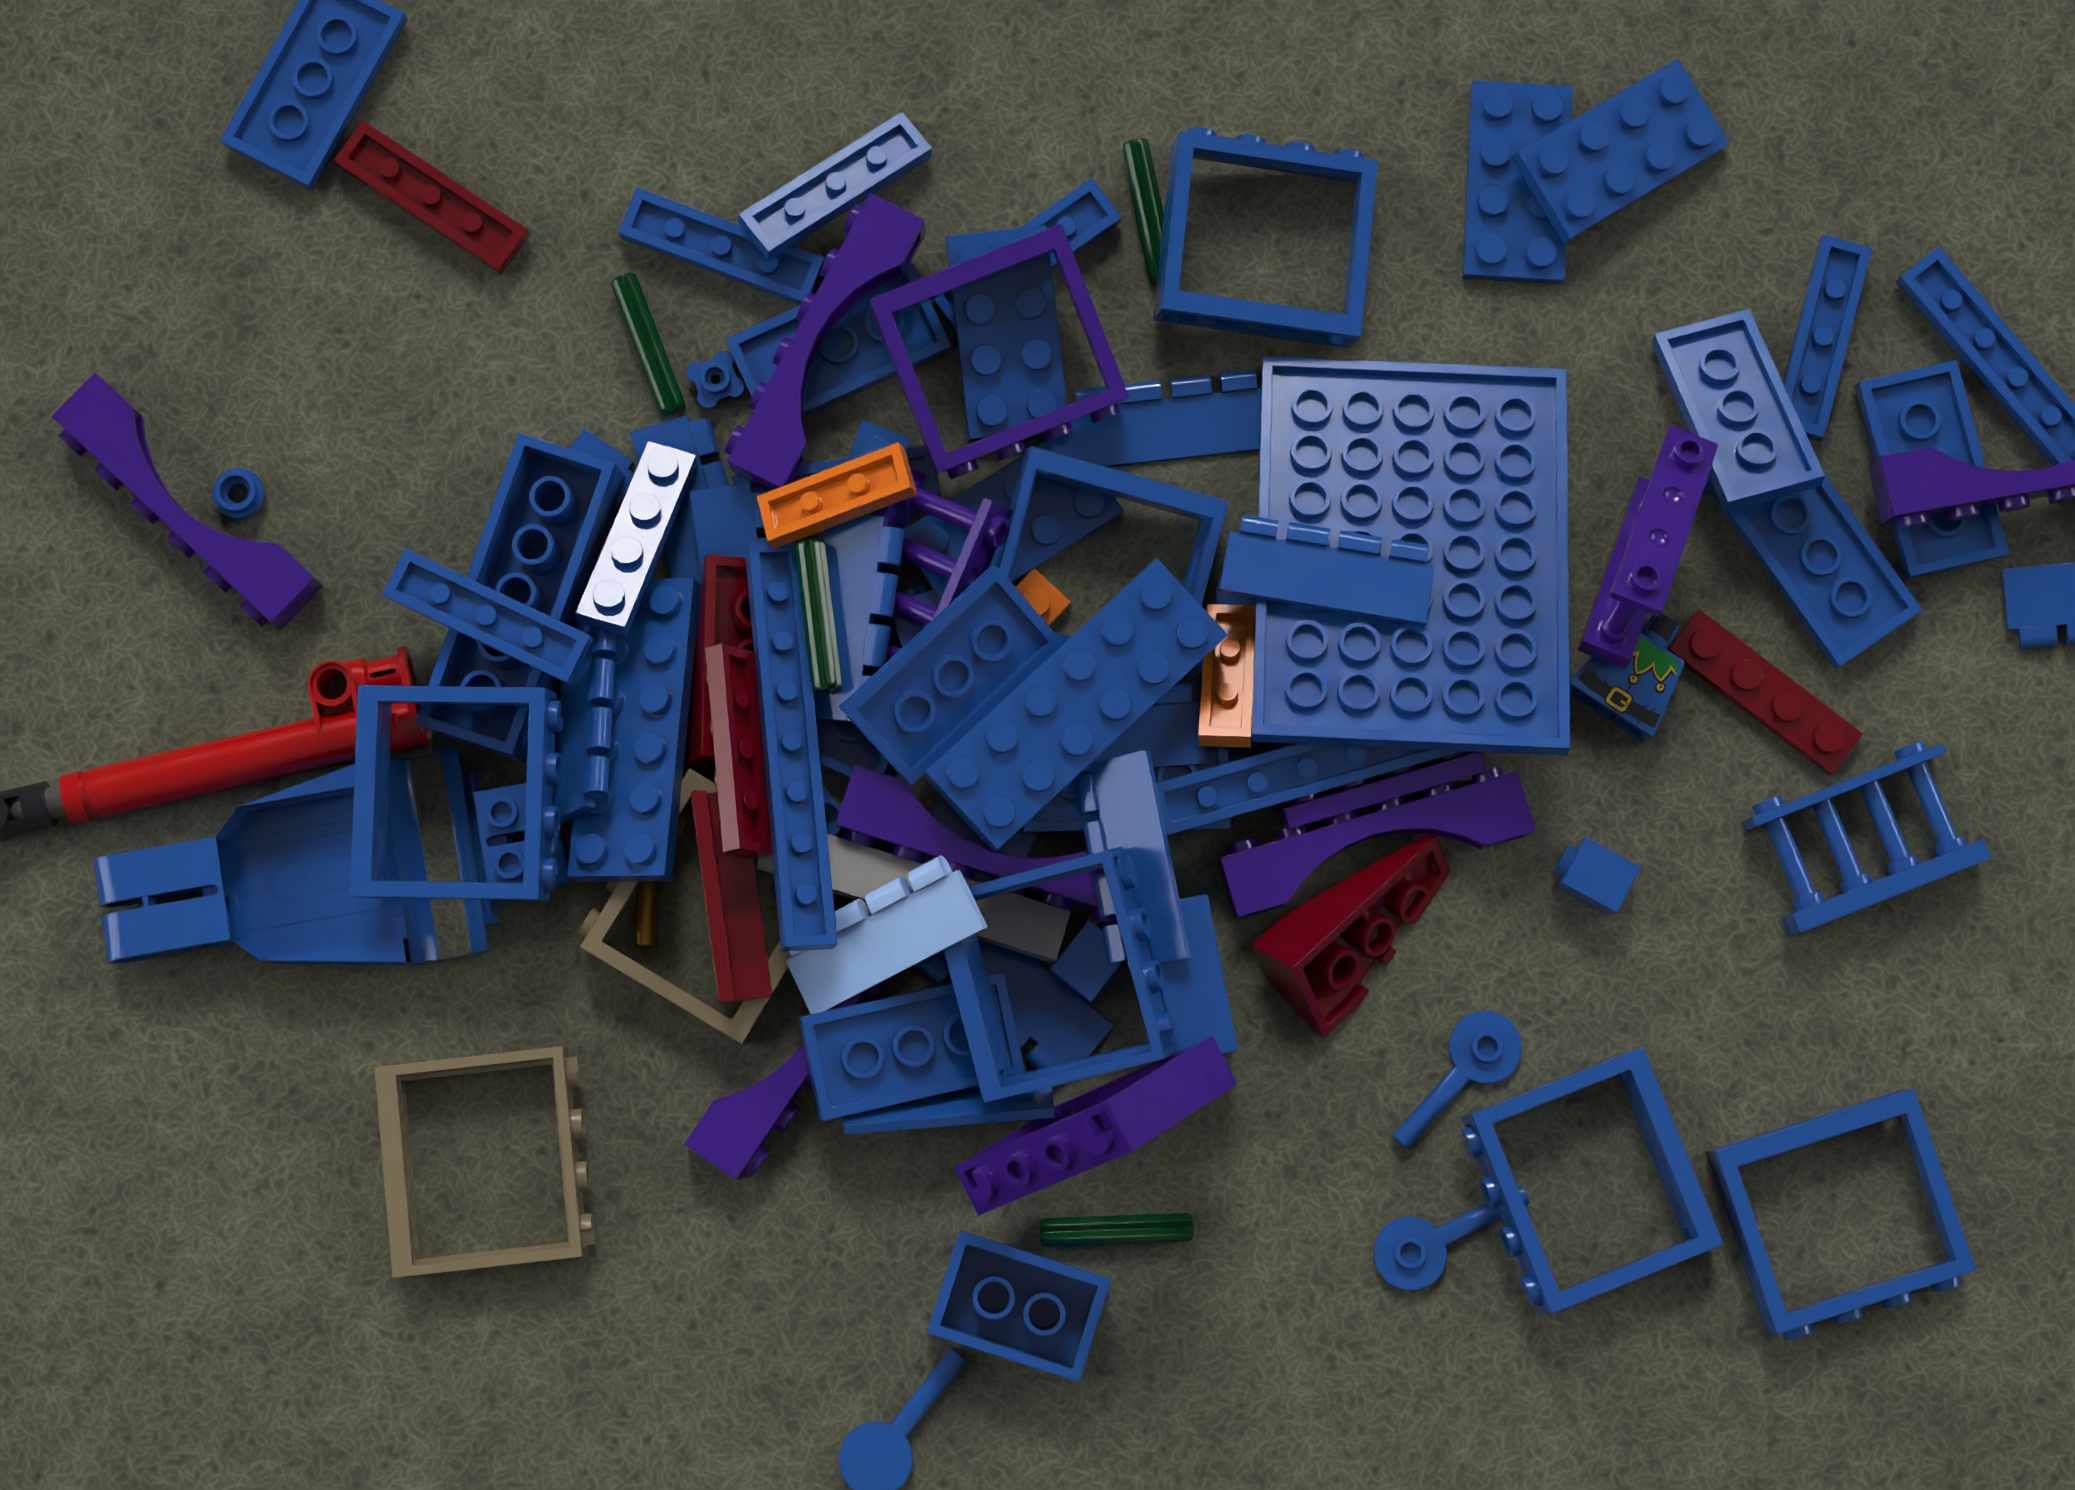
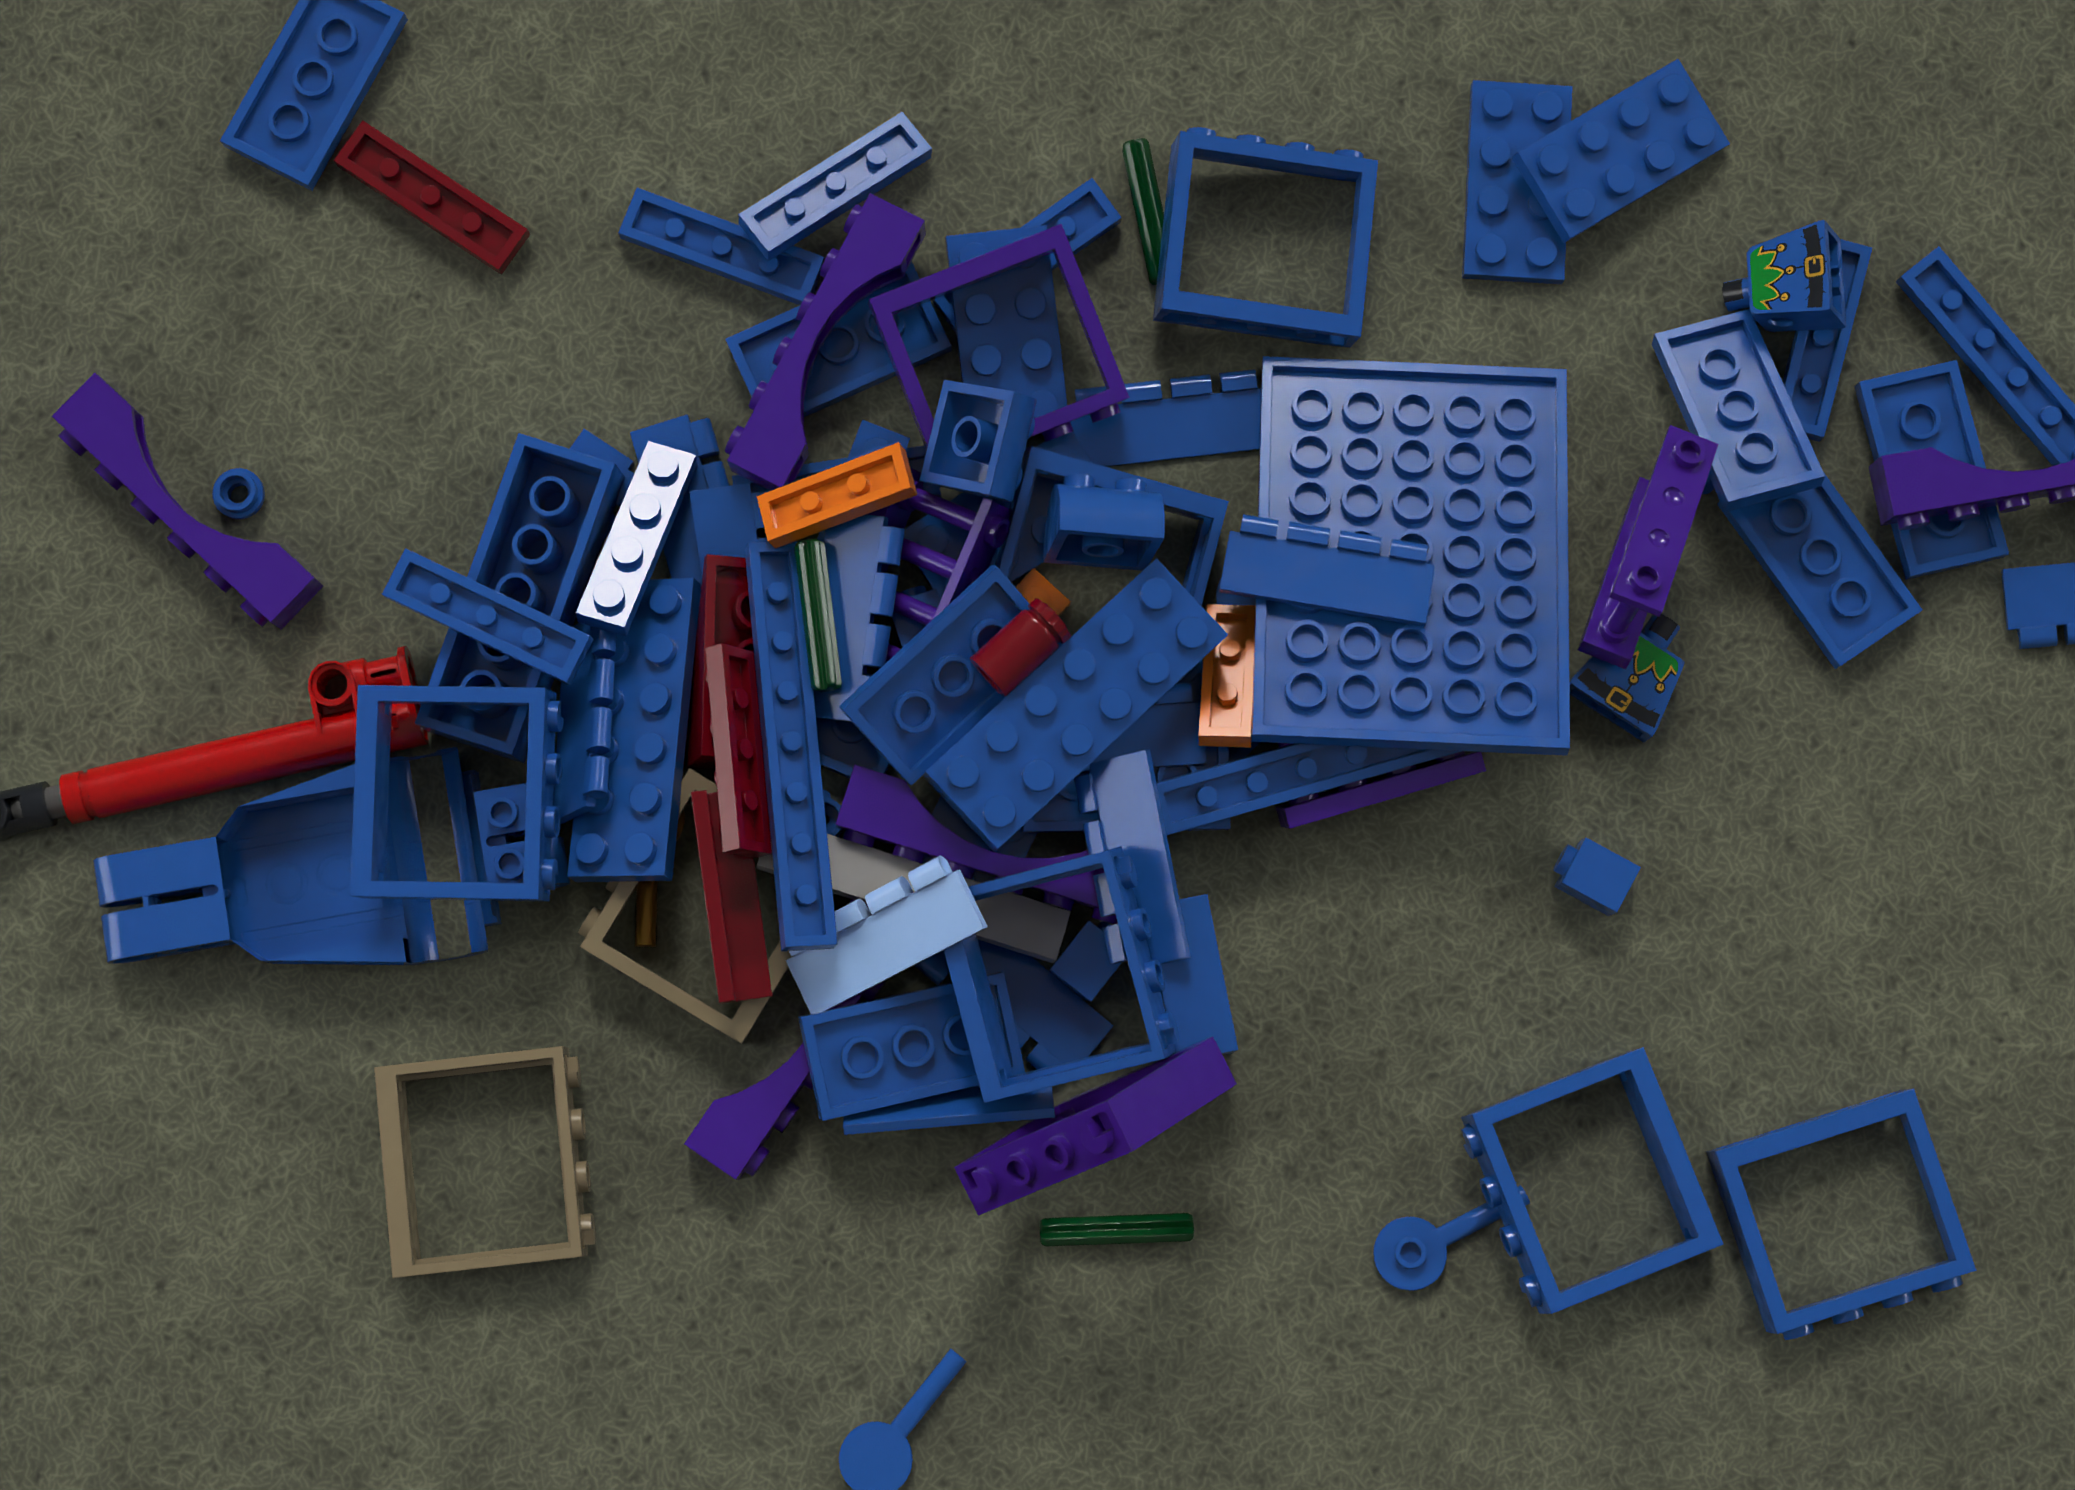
(648, 344): dark green axle -> none
(711, 393): blue plate -> none
(979, 440): none -> blue brick
(1019, 1305): blue brick -> none
(1020, 647): none -> dark red piece
(1103, 524): none -> blue brick
(1332, 941): dark red wedge -> none
(1475, 814): dark purple arch -> none
(1483, 1050): blue piece -> none
(1765, 692): dark red plate -> none
(1793, 281): none -> blue torso
(1858, 888): blue fence -> none

